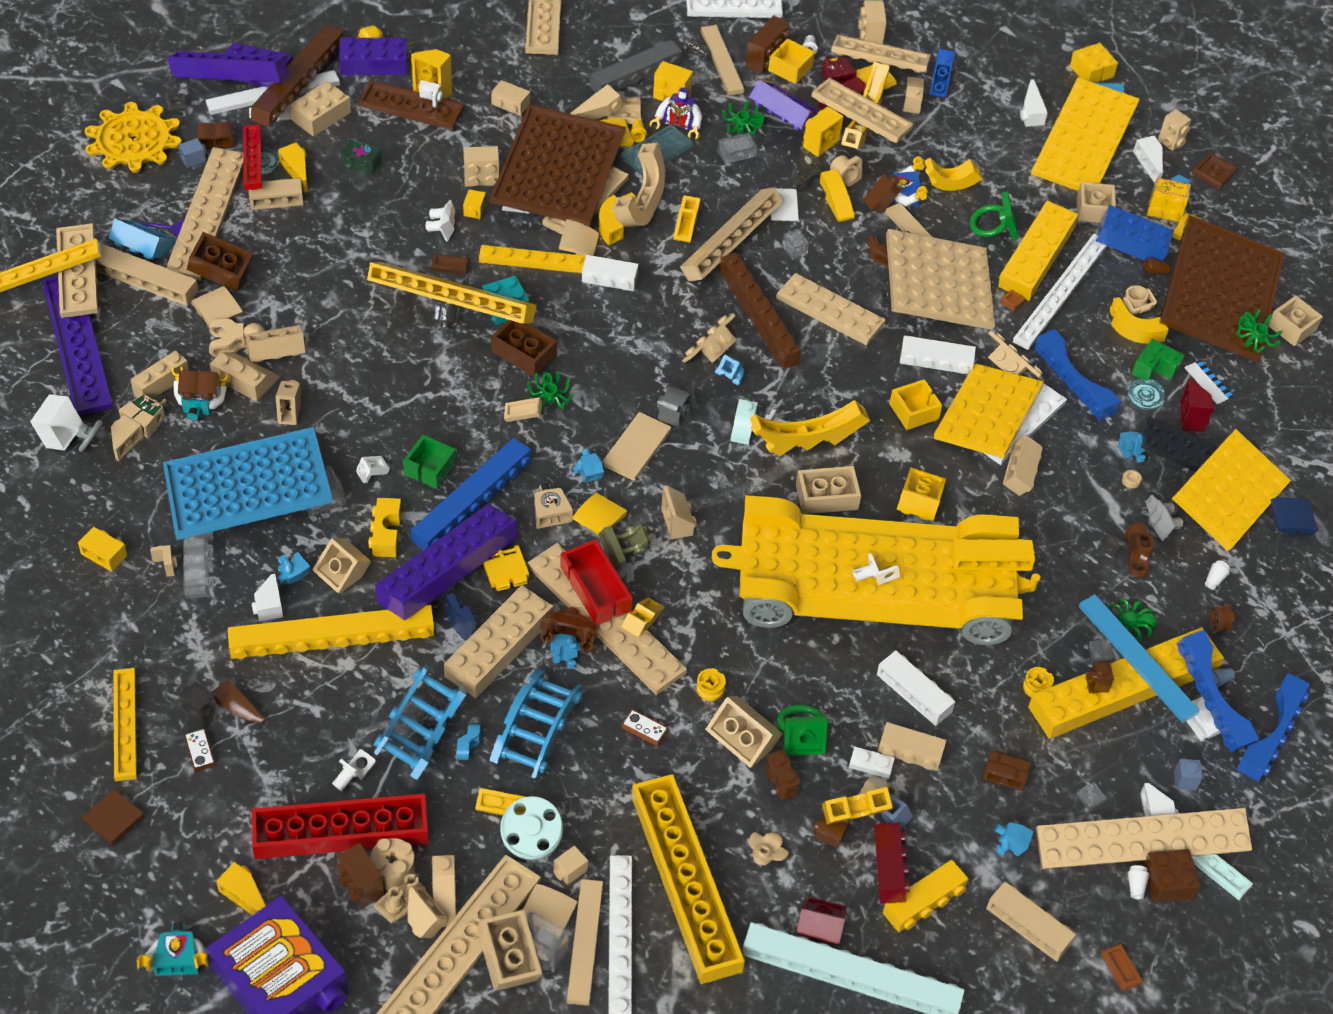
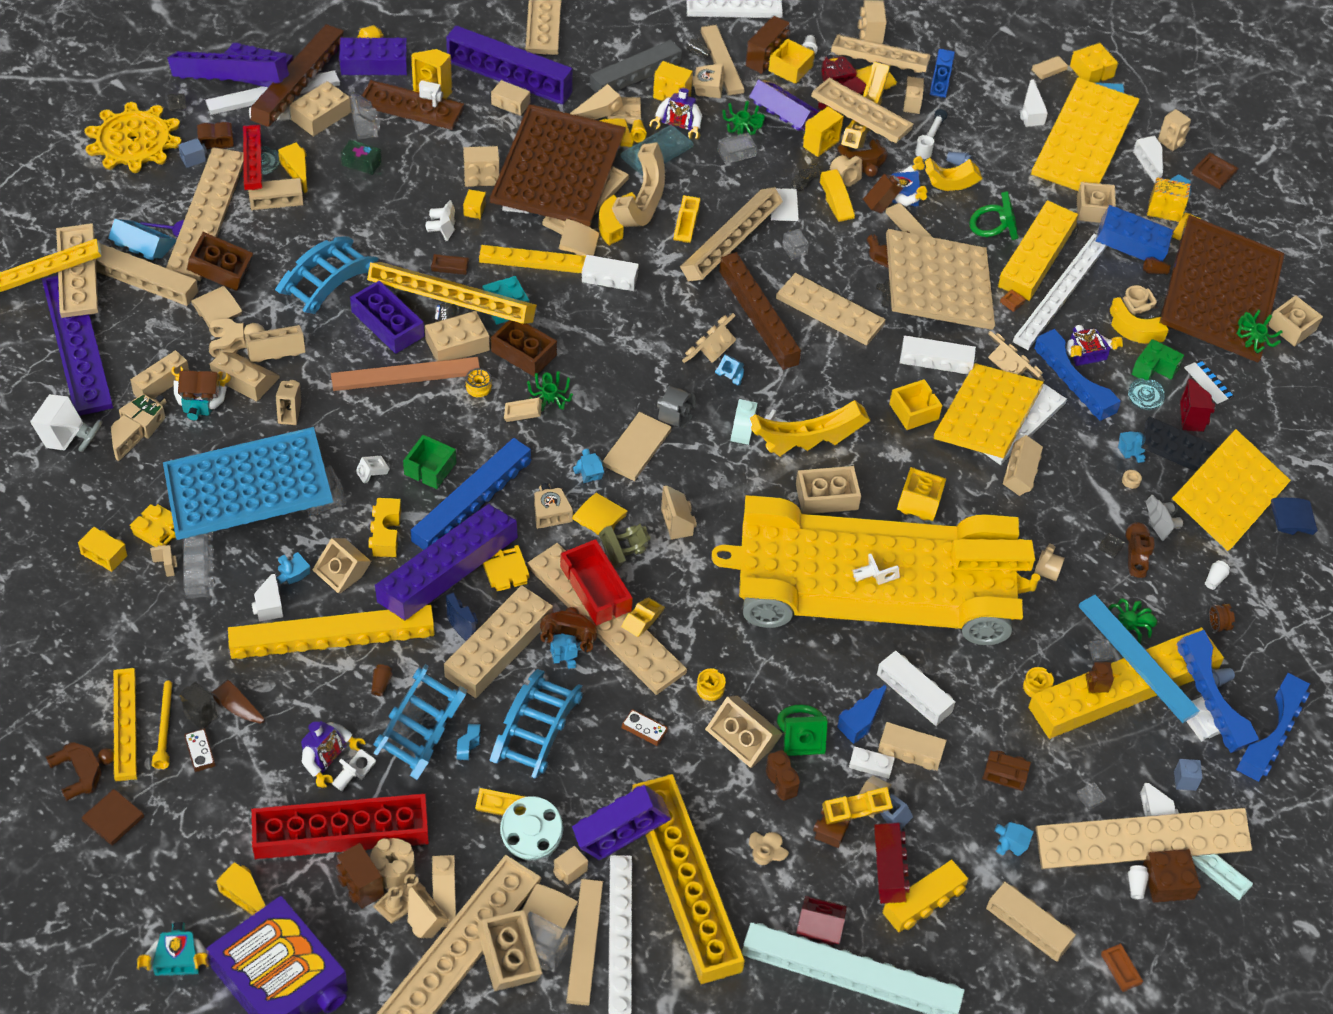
(85, 765): none -> reddish brown connector
(154, 526): none -> yellow plate
(161, 758): none -> yellow piece
(317, 255): none -> dark azure fence
(323, 746): none -> torso
(364, 117): none -> clear slope
(381, 677): none -> reddish brown cone
(387, 316): none -> dark purple brick
(403, 374): none -> nougat tile
(457, 337): none -> tan brick
(478, 382): none -> yellow wheel
(509, 64): none -> dark purple brick
(621, 822): none -> dark purple brick
(709, 81): none -> tan torso
(859, 719): none -> blue slope
(871, 158): none -> reddish brown connector
(926, 142): none -> white piece
(958, 158): none -> sand blue cone
(1049, 67): none -> tan tile
(1049, 563): none -> tan piece
(1090, 346): none -> torso

